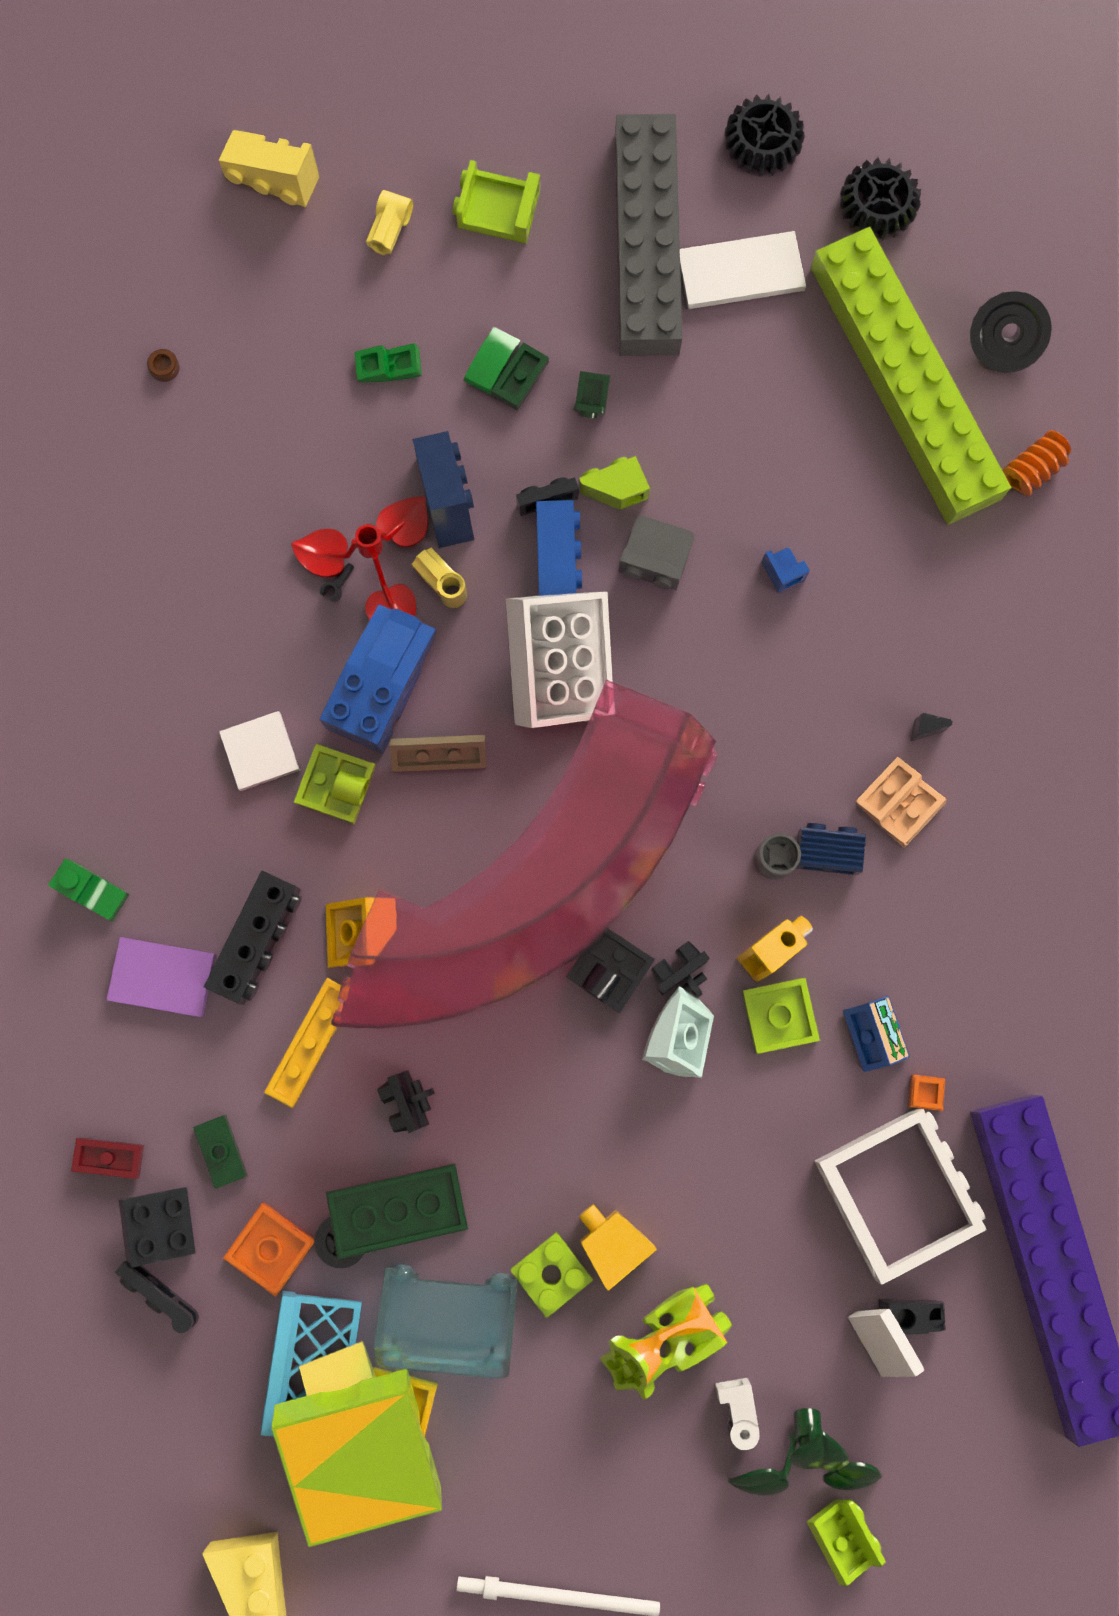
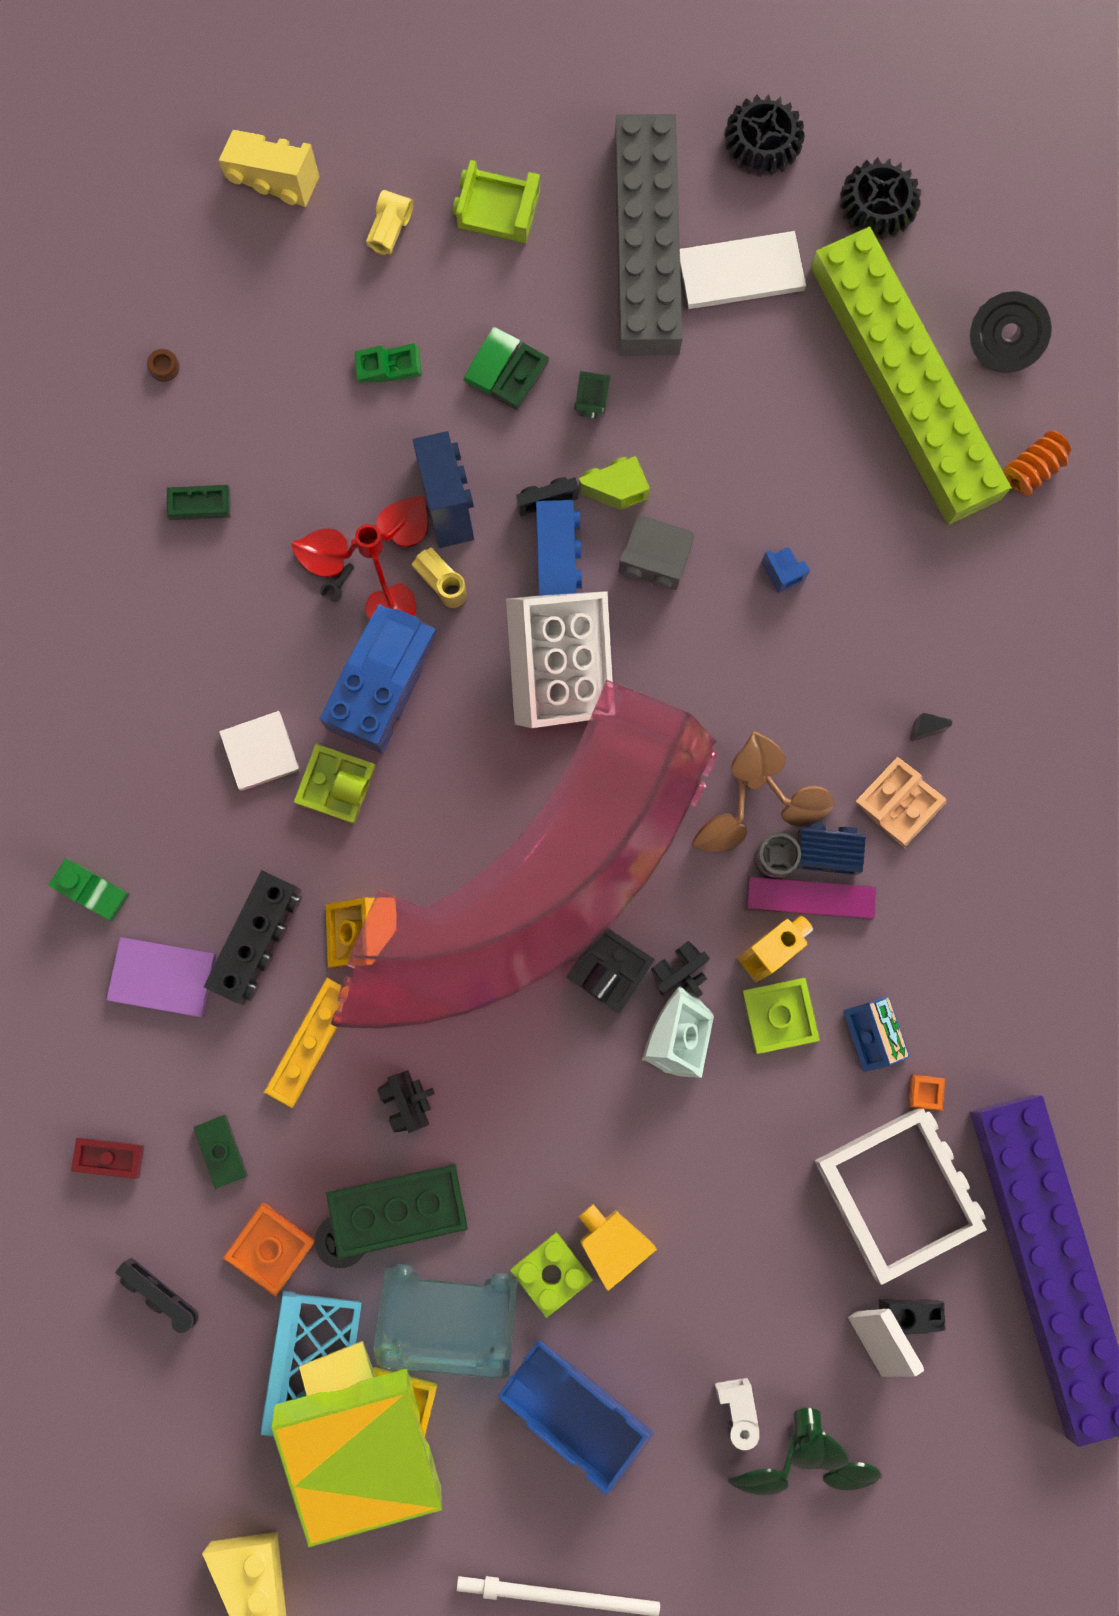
(156, 1227): black plate -> none
(198, 502): none -> dark green plate
(438, 753): dark tan plate -> none
(575, 1416): none -> blue piece
(688, 1323): lime hips -> none
(753, 768): none -> medium nougat plant
(811, 898): none -> magenta tile
(845, 1540): lime bracket -> none

